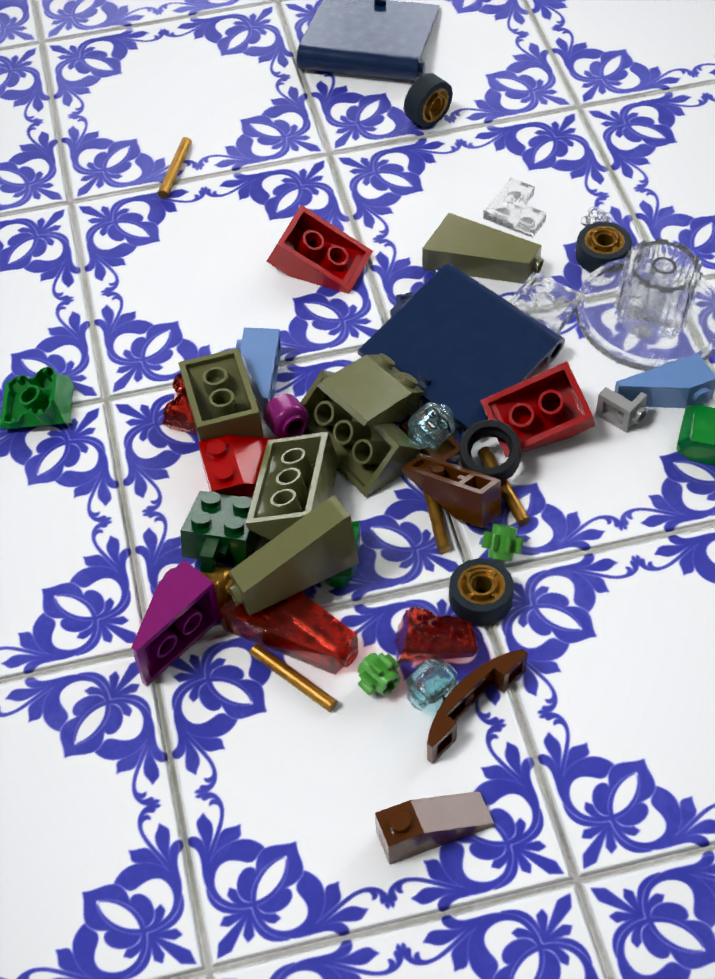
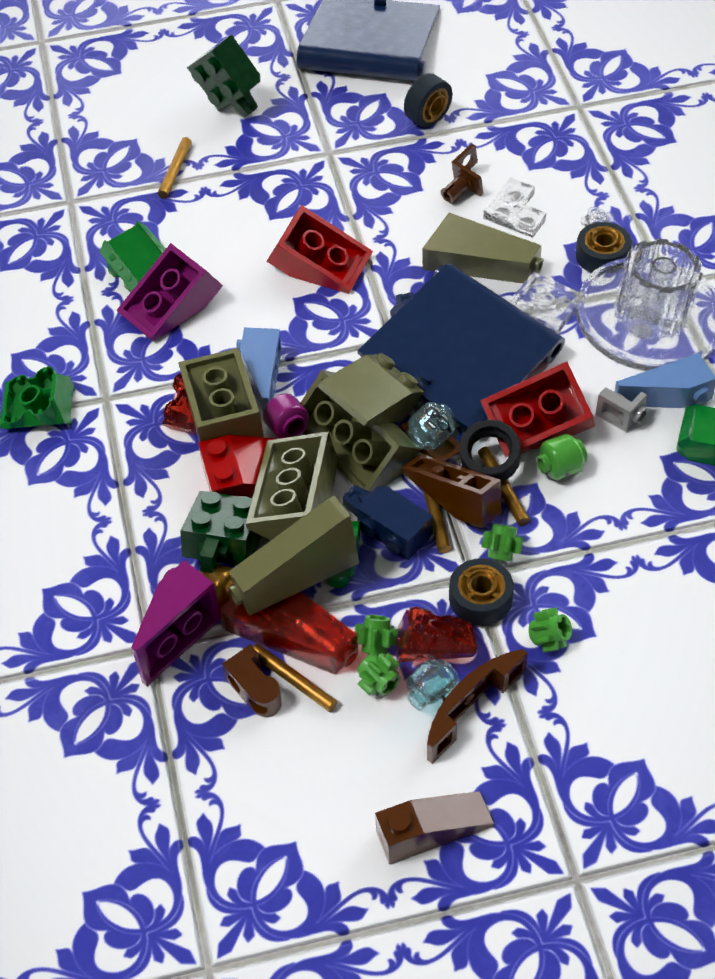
(131, 254): none -> green slope
(169, 294): none -> magenta slope
(227, 76): none -> dark green hinge
(251, 684): none -> reddish brown leg
(376, 634): none -> bright green gear
(390, 519): none -> dark blue hinge
(463, 177): none -> reddish brown bracket
(550, 630): none -> bright green gear
(562, 457): none -> bright green head

